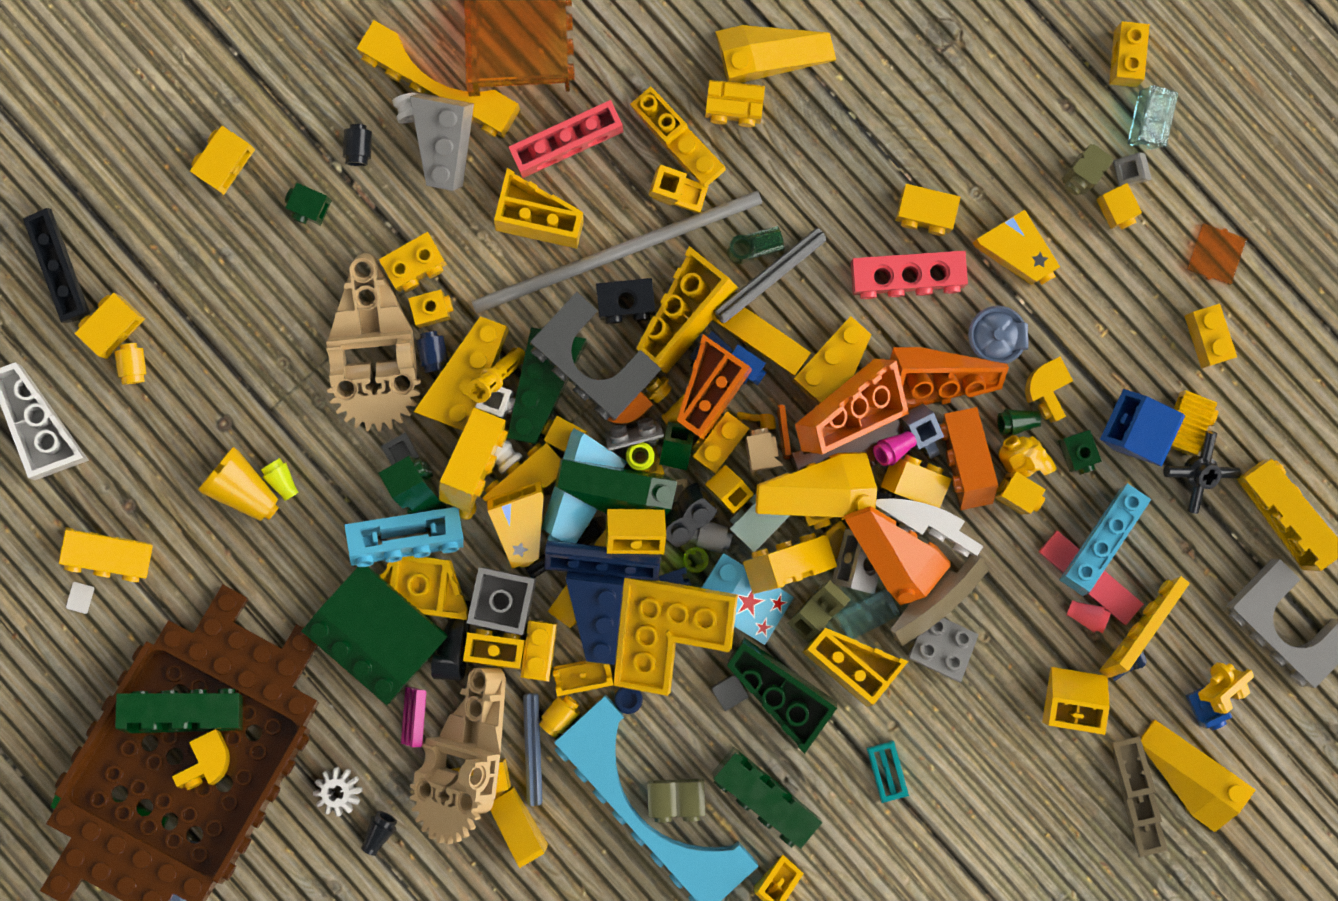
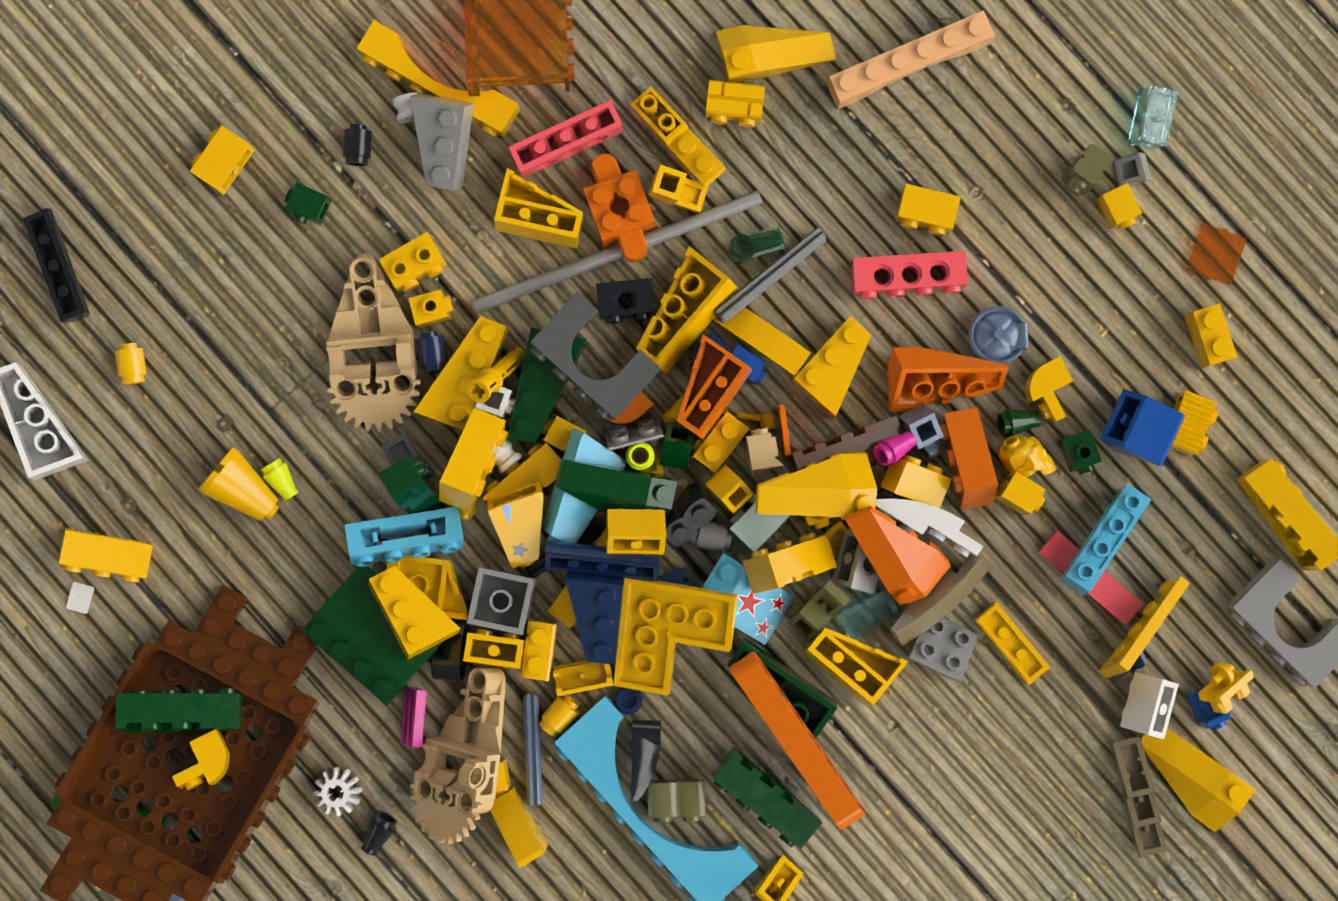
(109, 325): yellow brick -> none
(410, 613): none -> yellow wedge
(619, 208): none -> orange brick
(645, 755): none -> black piece
(658, 389): yellow plate -> none
(698, 568): clear neon green bush -> none
(729, 692): dark grey slope -> none
(797, 740): none -> orange beam
(855, 408): orange wedge -> none
(881, 748): teal tile -> none
(911, 57): none -> light nougat arch
(1011, 643): none -> yellow tile
(1019, 249): yellow slope -> none
(1077, 701): yellow slope -> none
(1090, 616): coral cone -> none
(1129, 54): yellow brick -> none
(1149, 705): none -> white brick
(1202, 472): black bar -> none

